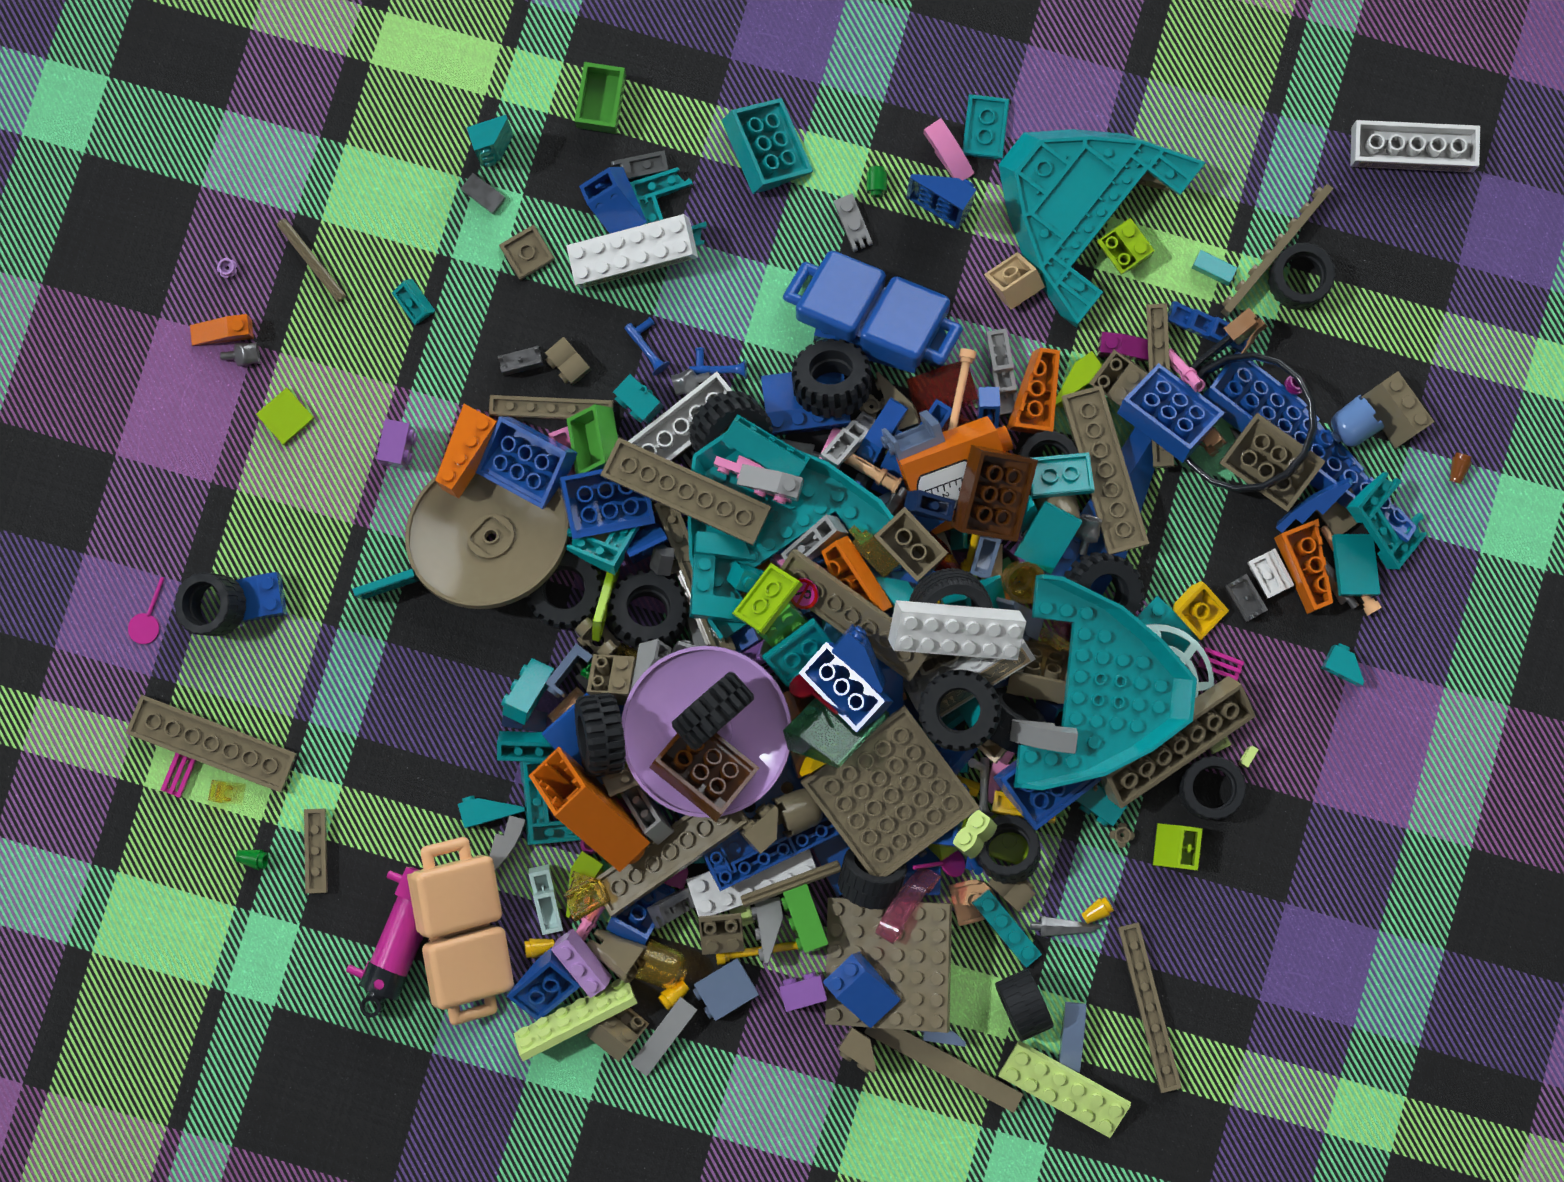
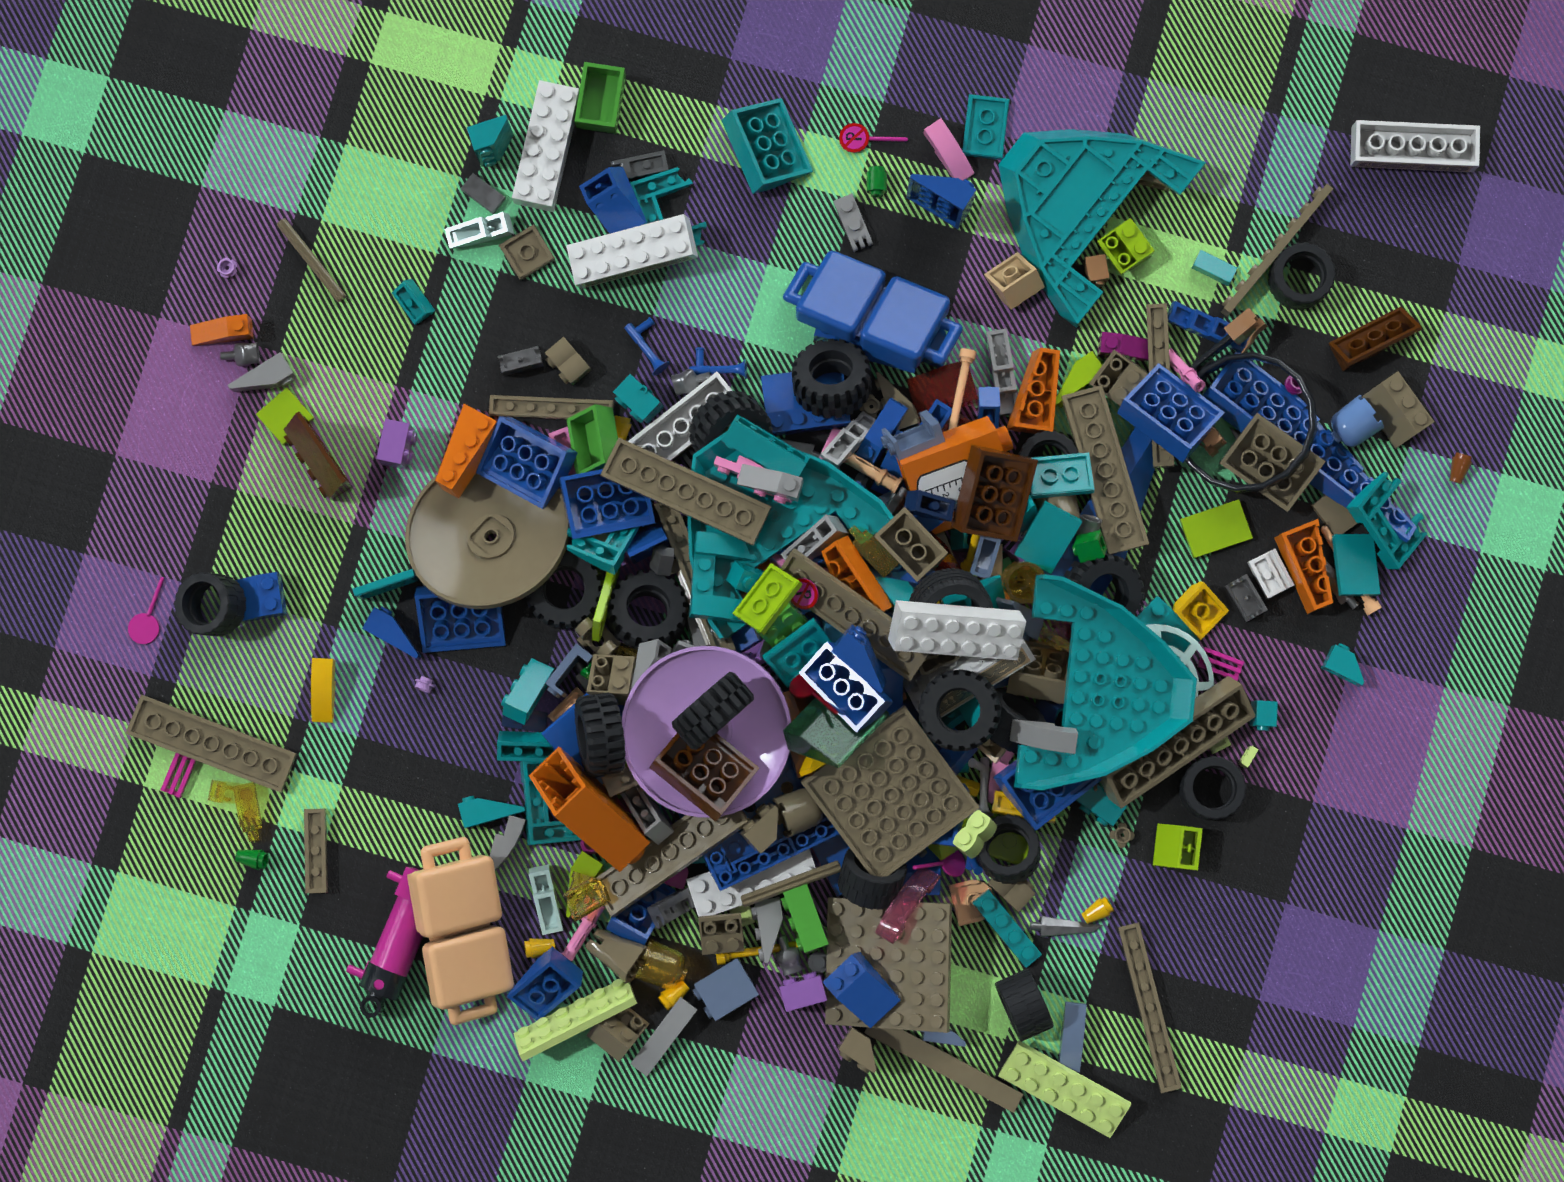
(248, 810): none -> clear yellow hinge
(269, 374): none -> light grey slope
(316, 456): none -> reddish brown slope
(322, 690): none -> yellow slope
(385, 627): none -> blue slope
(424, 684): none -> lavender plate
(455, 627): none -> blue slope
(479, 230): none -> light aqua slope
(546, 146): none -> white brick
(581, 963): lavender brick -> none
(623, 426): none -> yellow cone
(788, 957): none -> flat silver piece
(817, 962): none -> dark grey plate
(855, 138): none -> piece
(1089, 546): none -> green brick
(1096, 269): none -> medium nougat brick
(1216, 529): none -> lime tile
(1265, 714): none -> teal brick
(1318, 501): blue slope -> none
(1374, 338): none -> reddish brown slope

